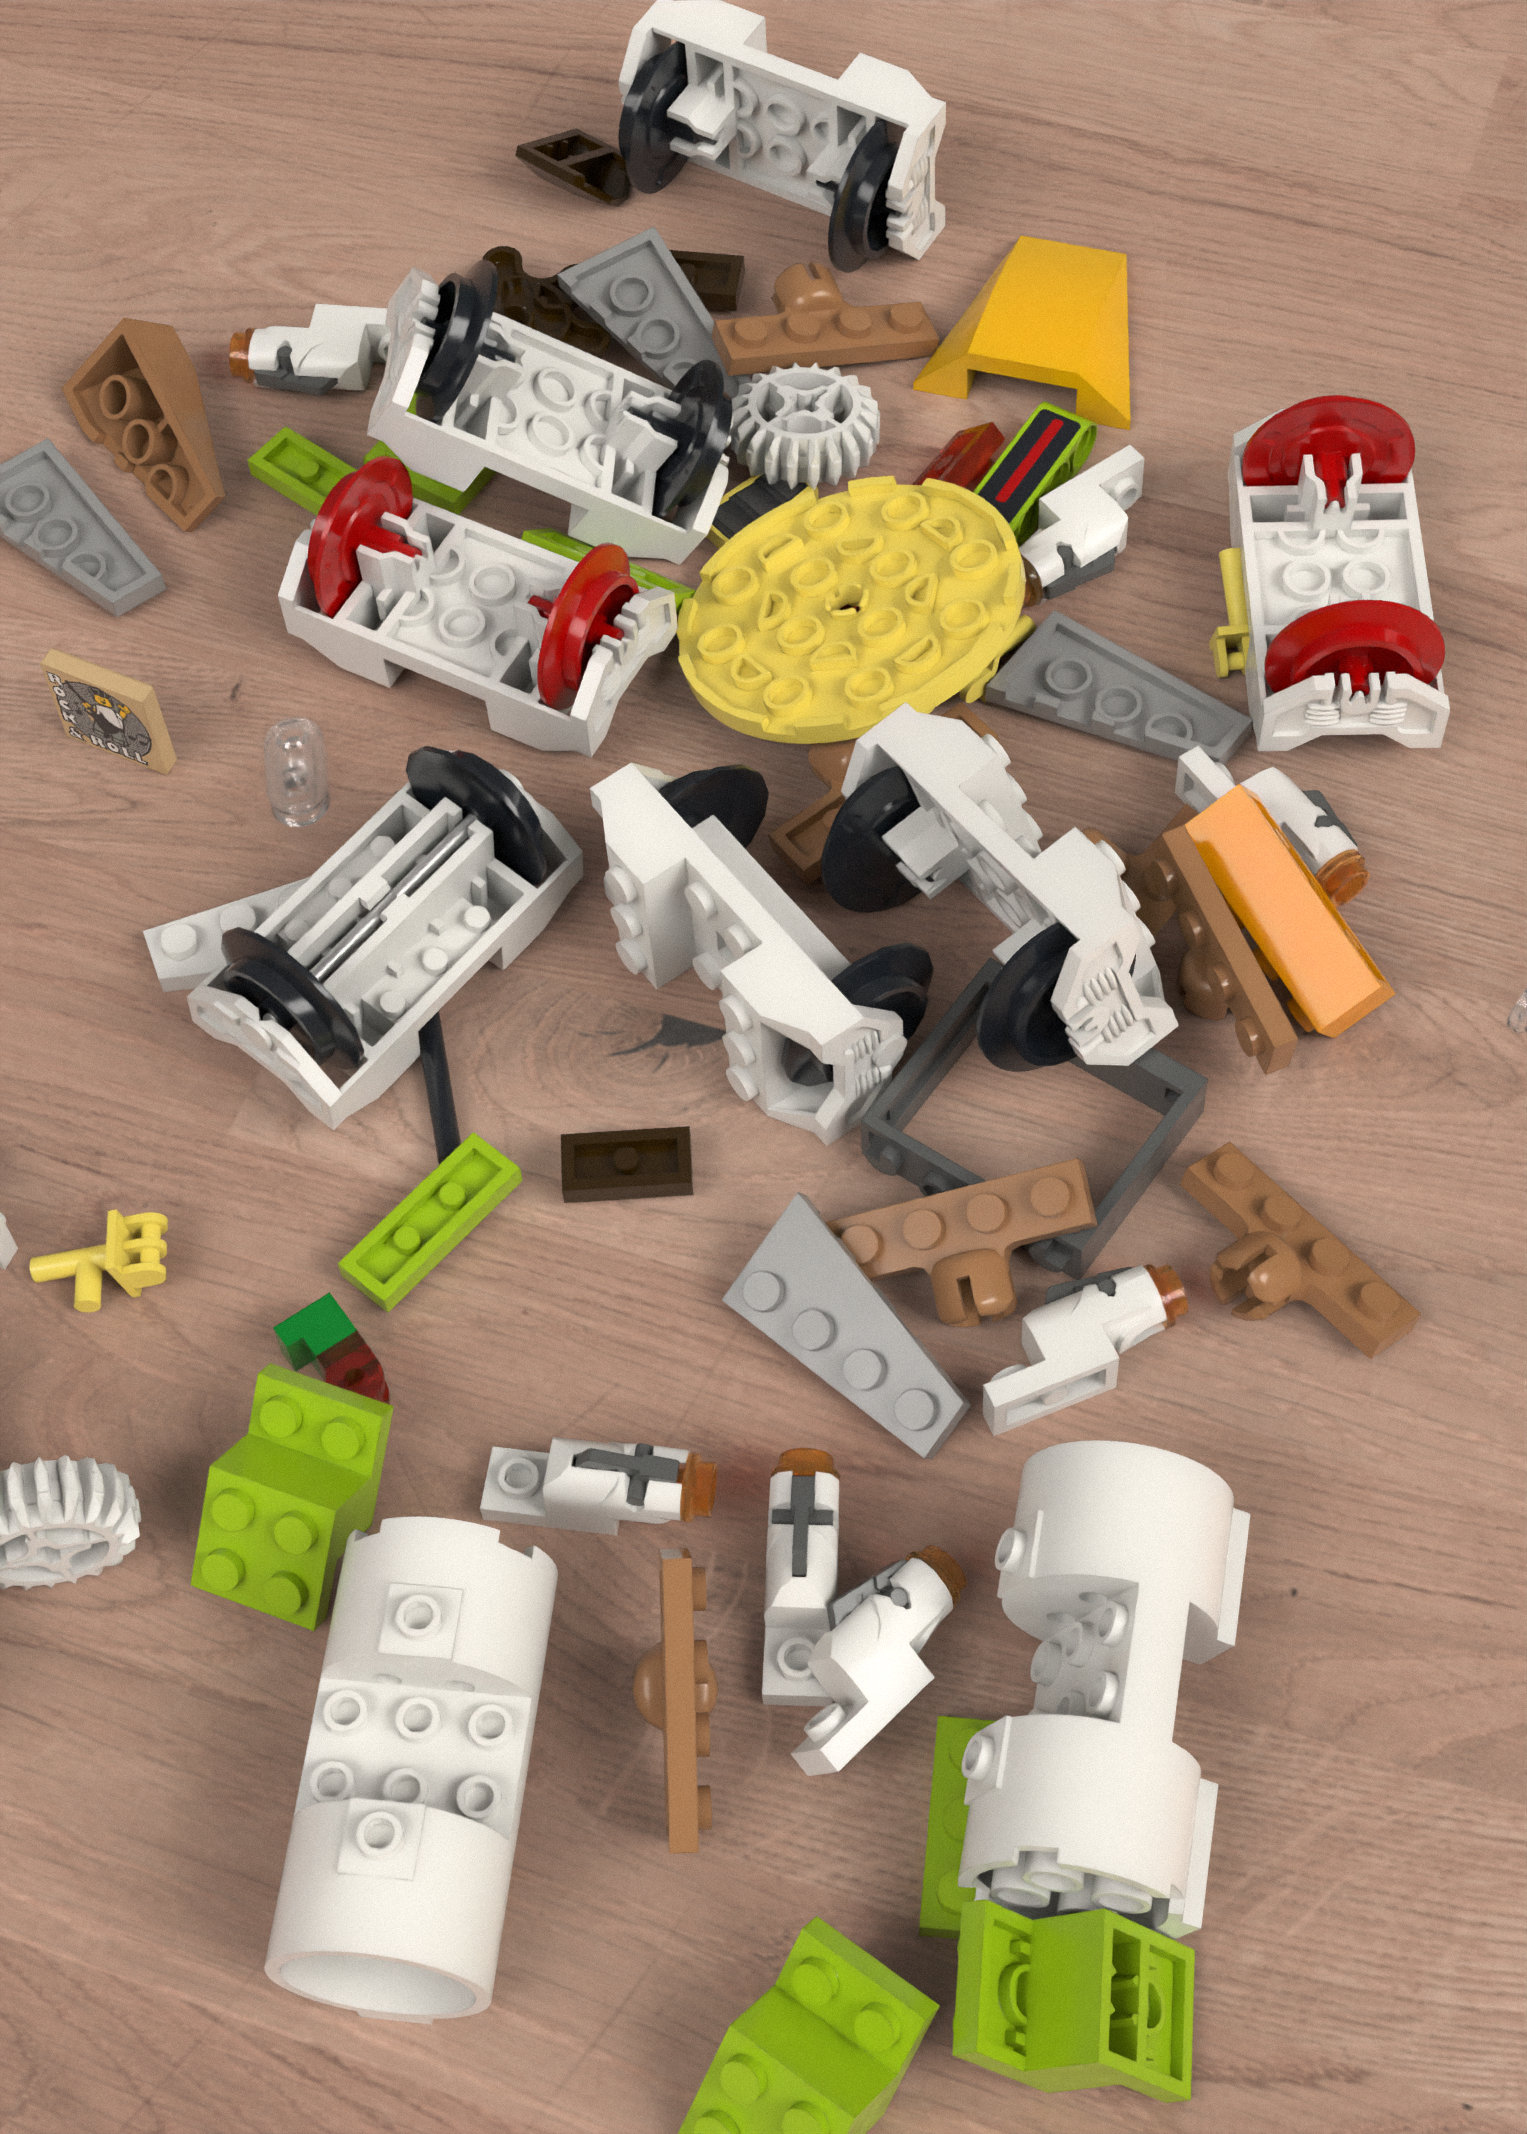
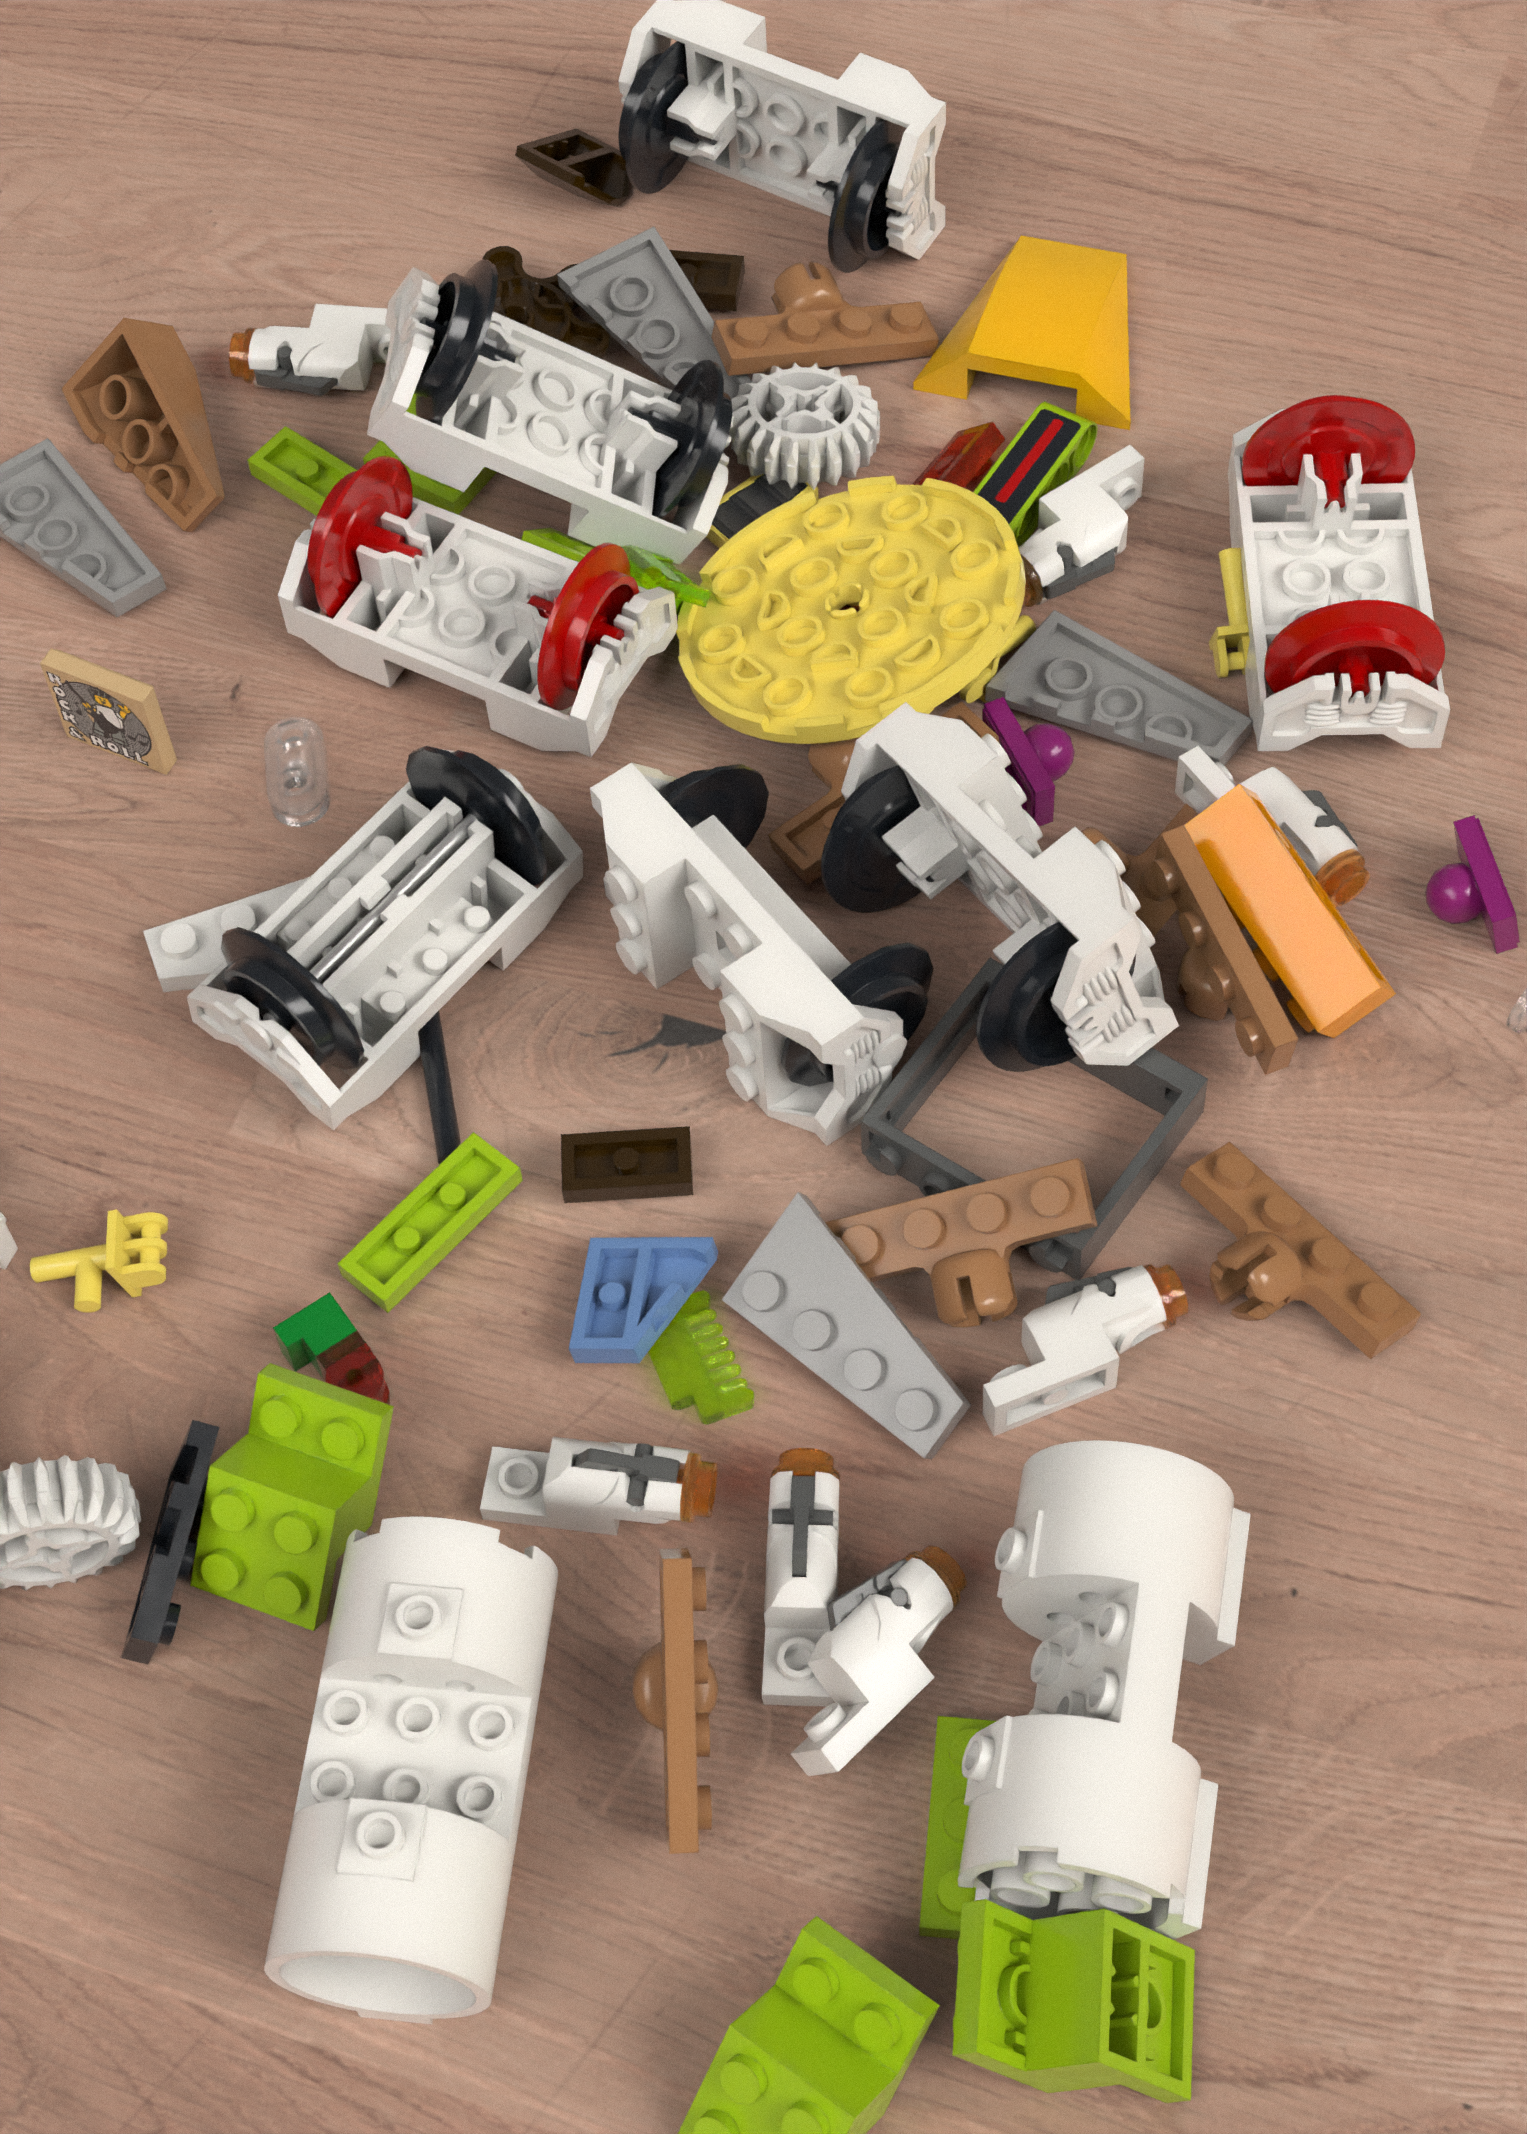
(171, 1549): none -> black wing
(633, 1293): none -> medium blue wing
(657, 570): none -> clear neon green piece
(687, 1374): none -> clear neon green piece
(1036, 757): none -> magenta tile
(1474, 887): none -> magenta tile

